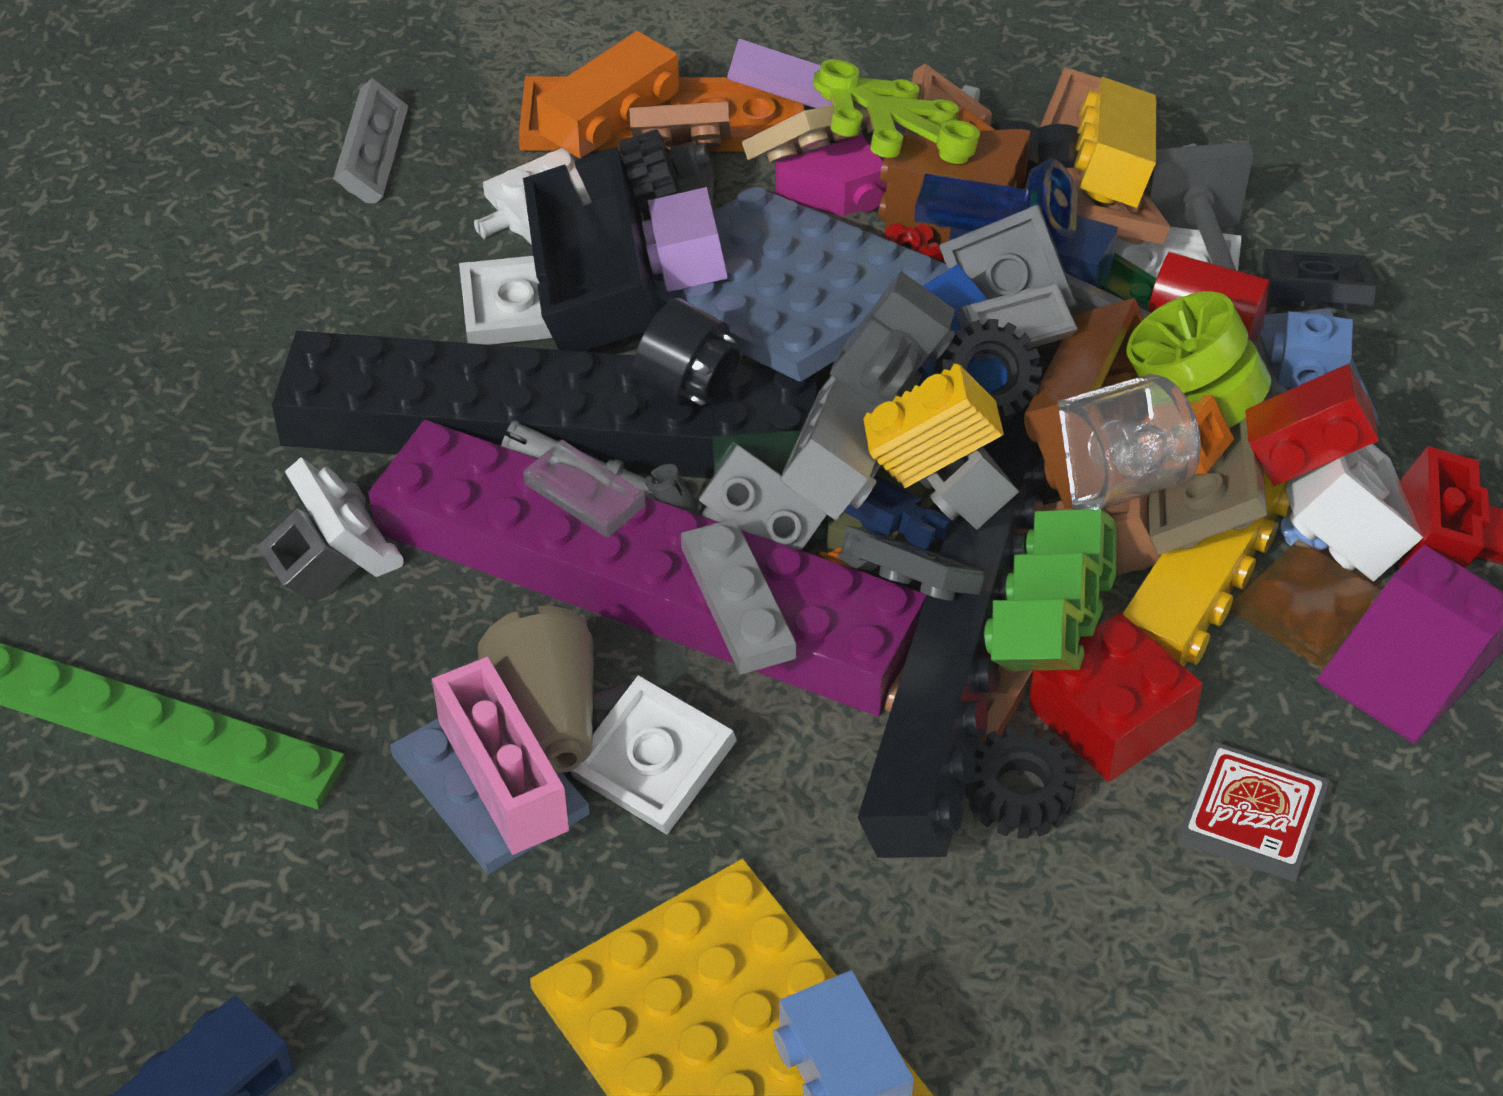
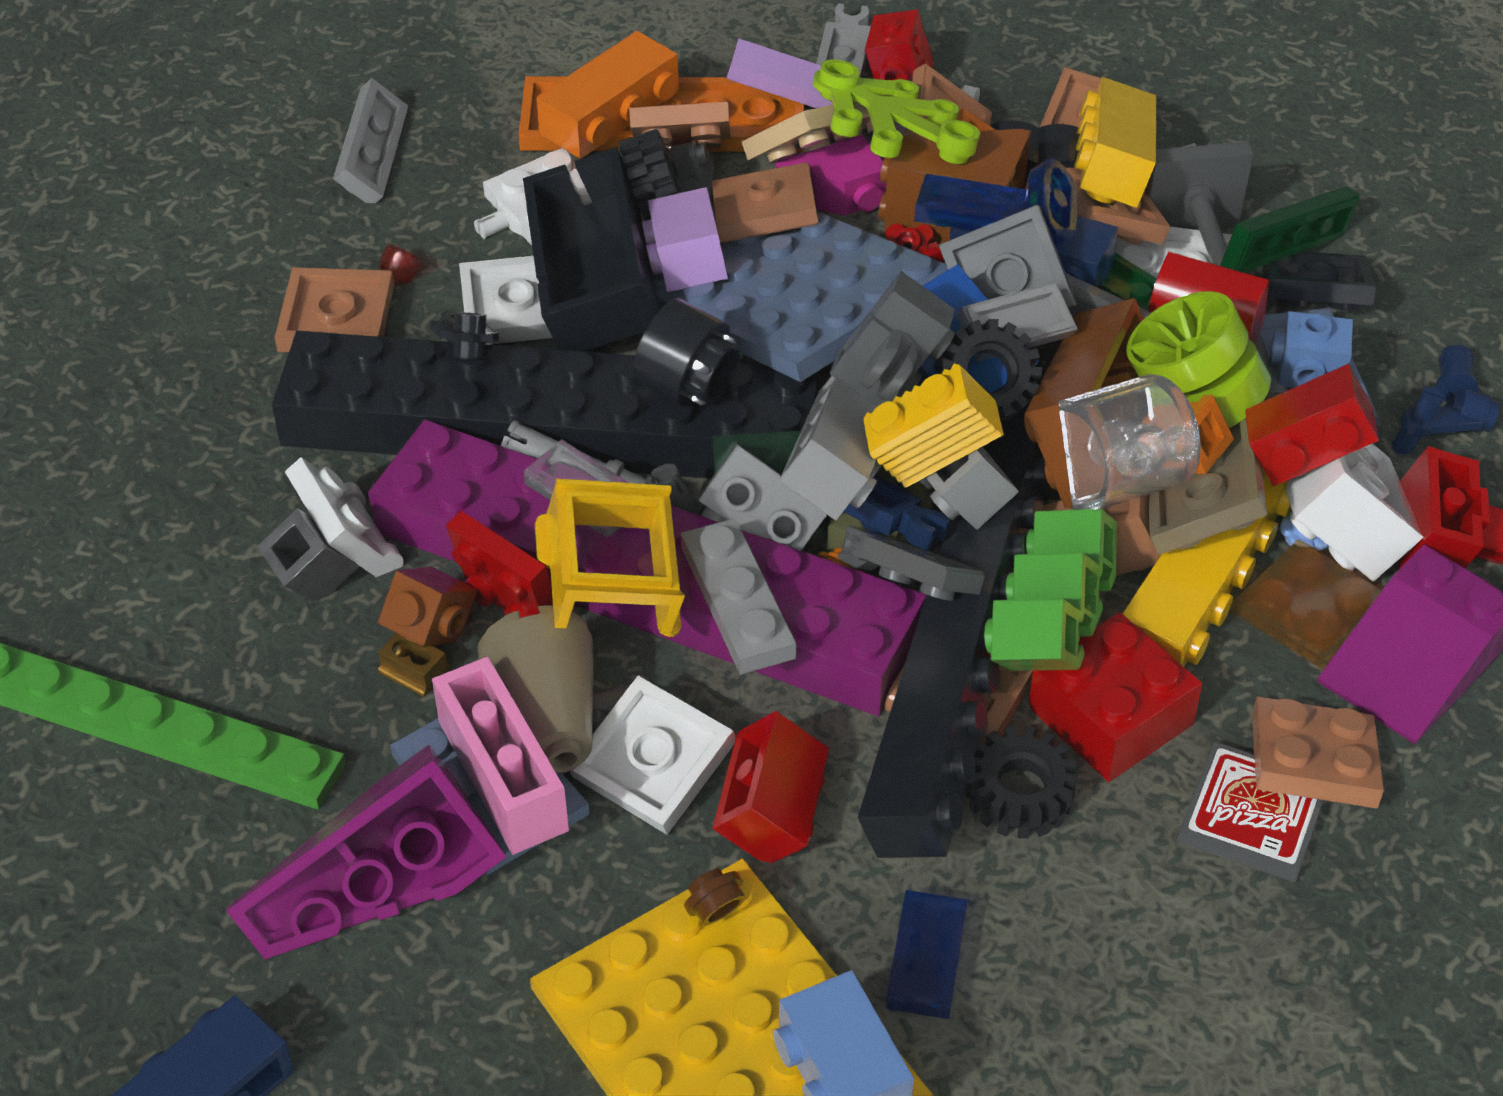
(334, 303): none -> nougat plate
(386, 851): none -> magenta wedge
(401, 263): none -> clear red hinge
(401, 669): none -> pearl gold piece
(427, 606): none -> dark orange brick
(465, 332): none -> black piece
(498, 568): none -> red plate
(611, 506): none -> yellow piece
(714, 896): none -> reddish brown plate
(764, 202): none -> nougat plate
(771, 788): none -> red brick
(846, 38): none -> light grey plate
(897, 45): none -> red head
(926, 954): none -> clear blue plate
(1290, 230): none -> dark green tile
(1316, 752): none -> nougat plate
(1464, 409): none -> dark blue pin

